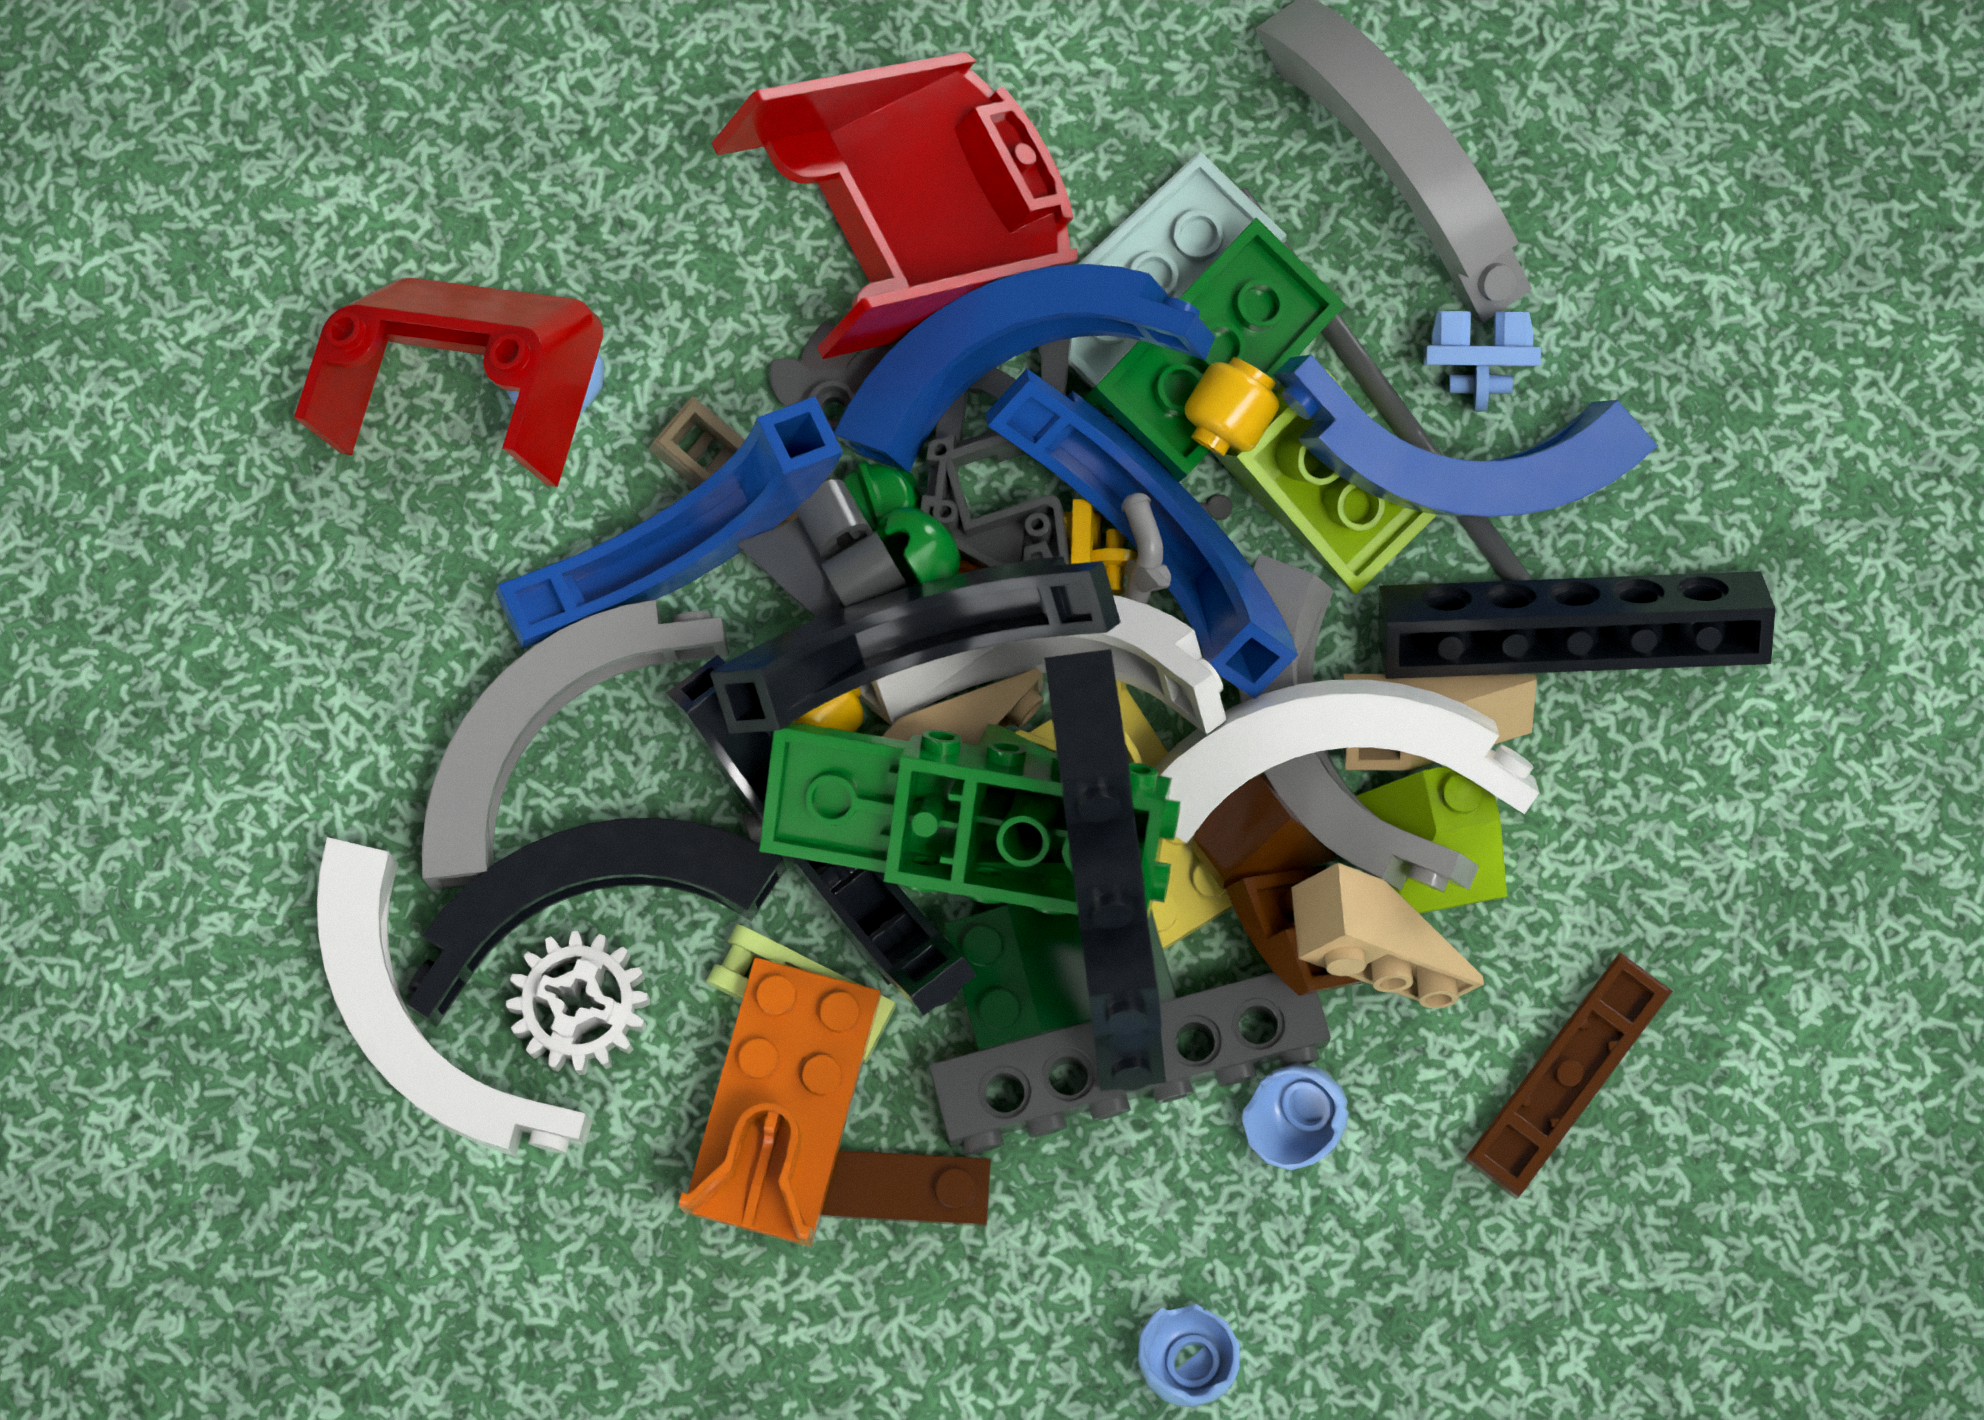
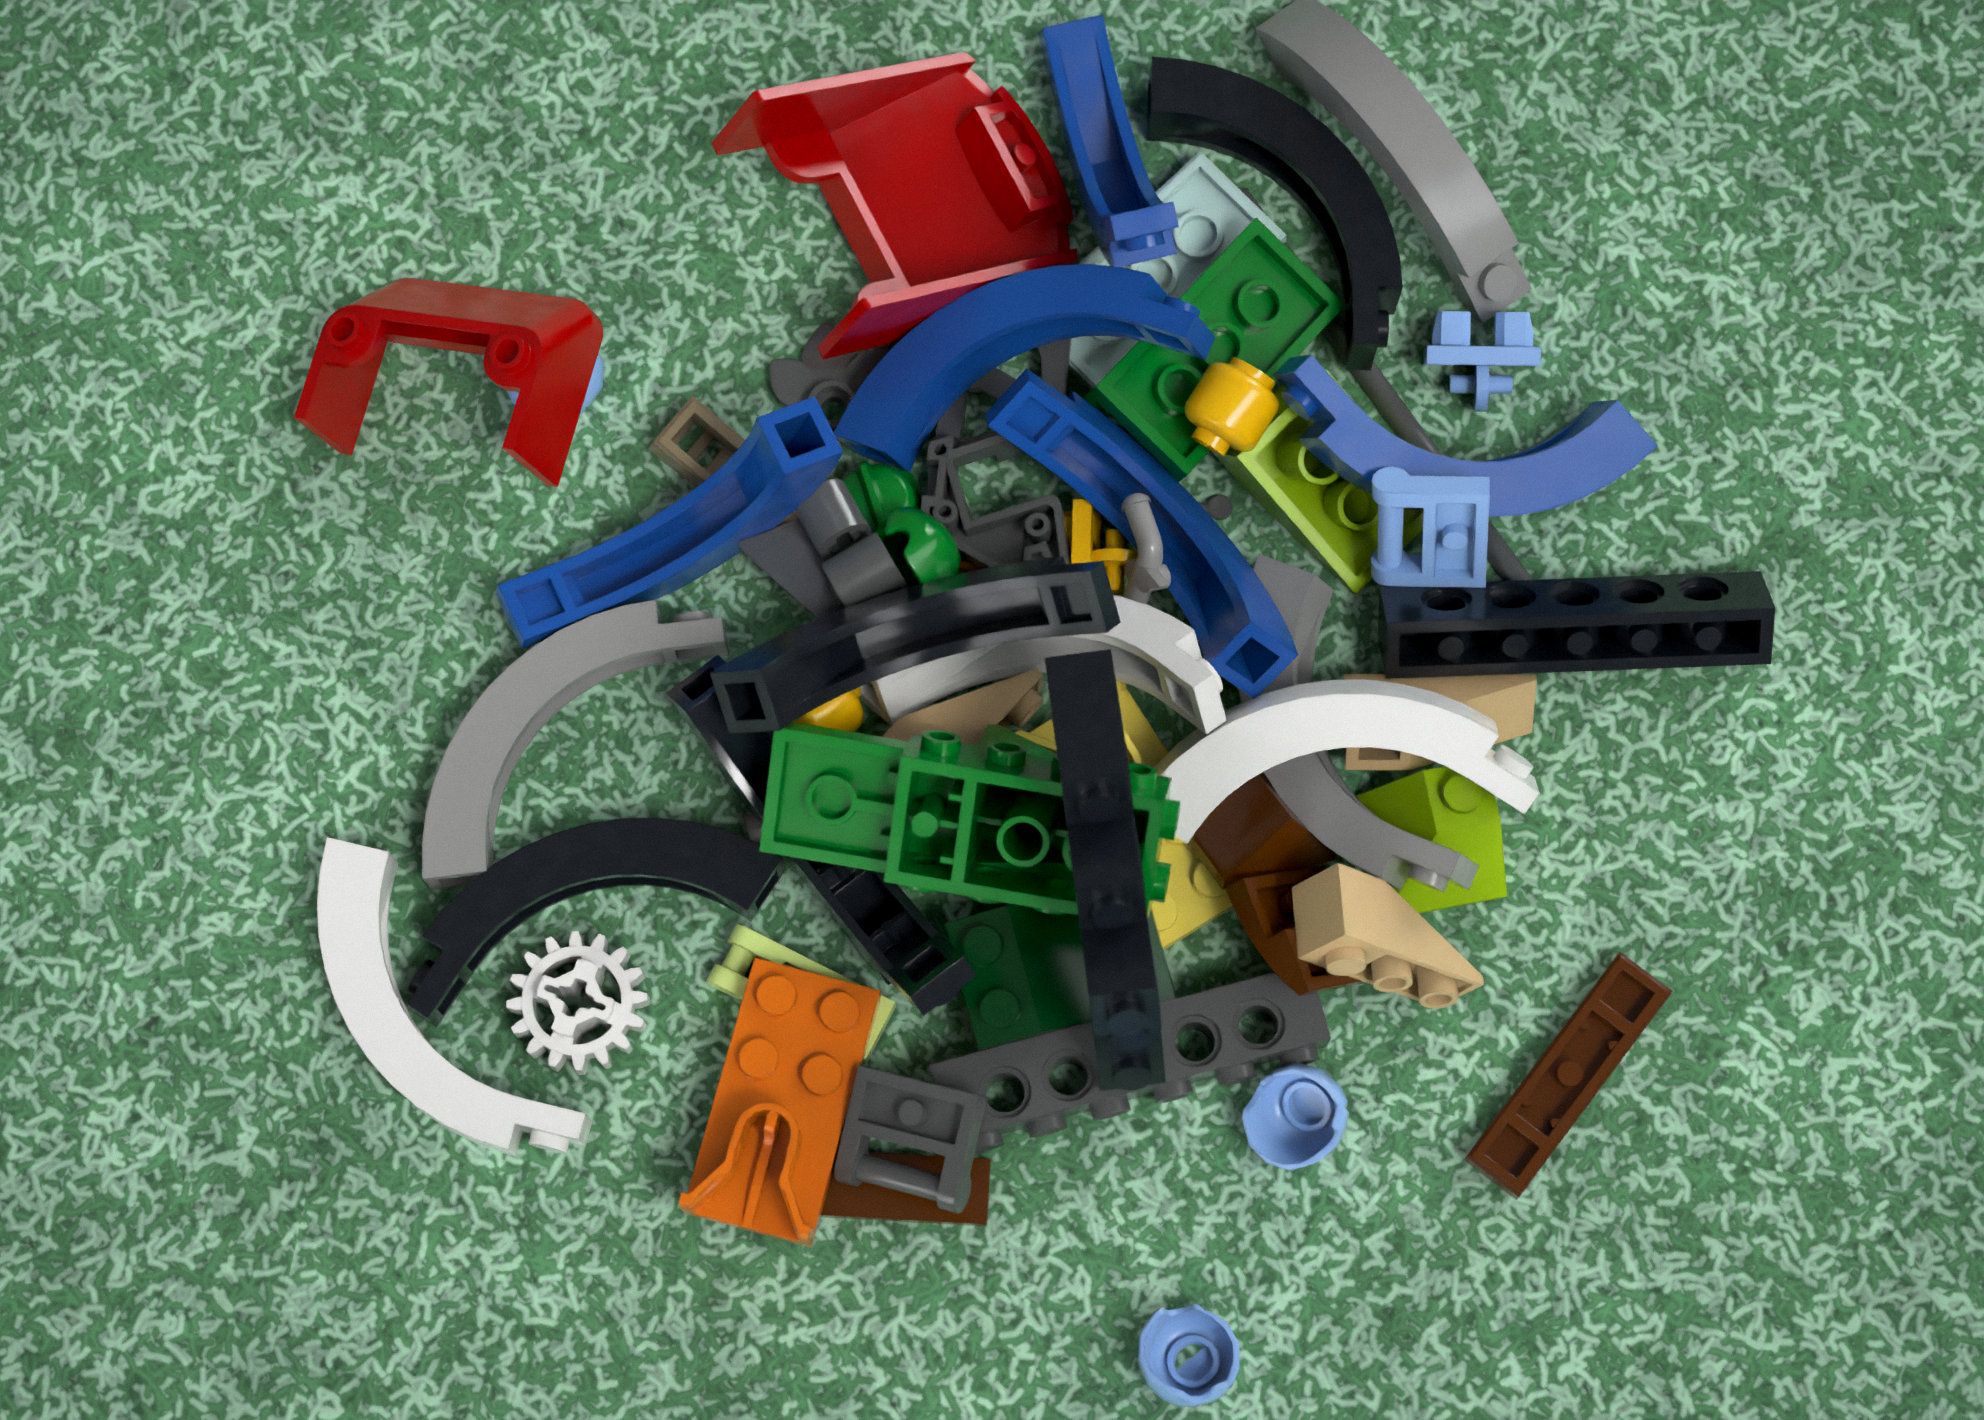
(917, 1117): none -> dark grey plate
(1101, 147): none -> blue arch
(1292, 147): none -> black arch
(1452, 530): none -> light blue plate

